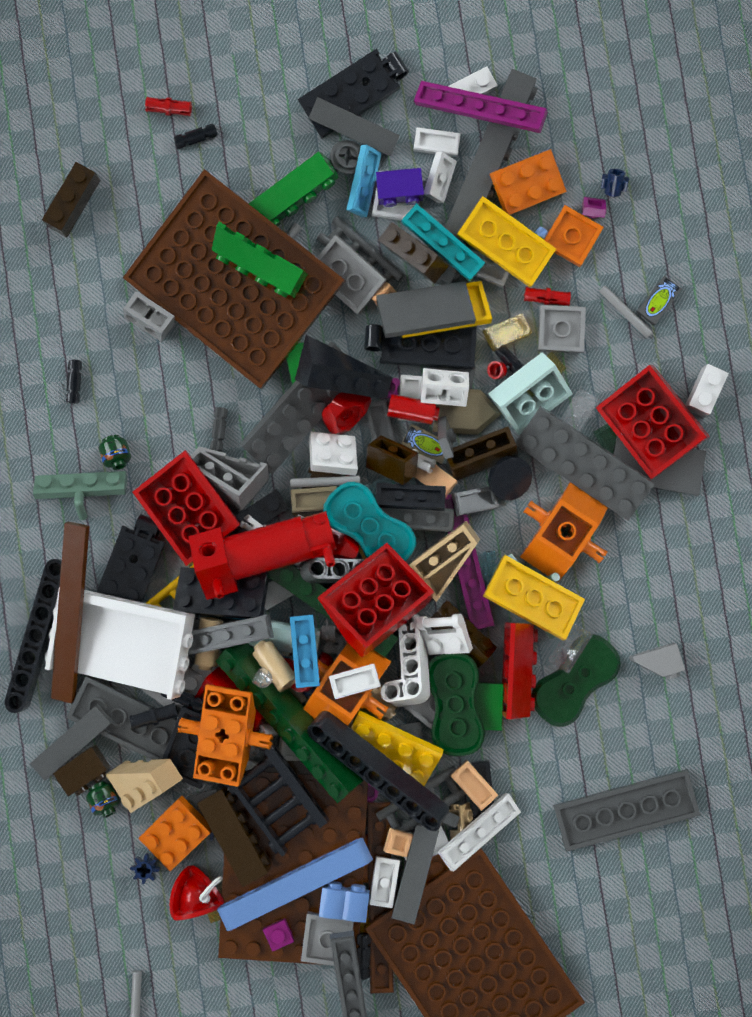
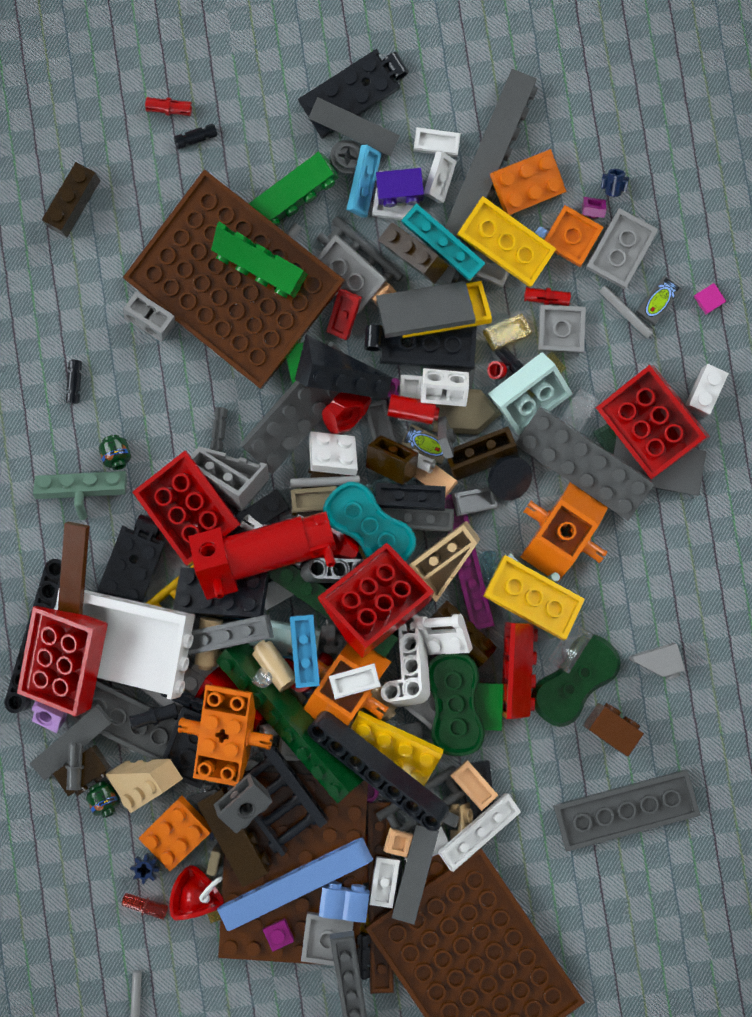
(48, 716): none -> lavender brick
(62, 659): none -> red slope
(74, 766): none -> dark grey axle
(145, 906): none -> clear red axle
(215, 860): none -> dark tan tile
(246, 791): none -> dark grey brick
(344, 314): none -> red plate
(478, 82): white plate -> none
(481, 106): magenta plate -> none
(614, 730): none -> reddish brown brick
(621, 248): none -> light grey plate
(709, 298): none -> dark pink tile

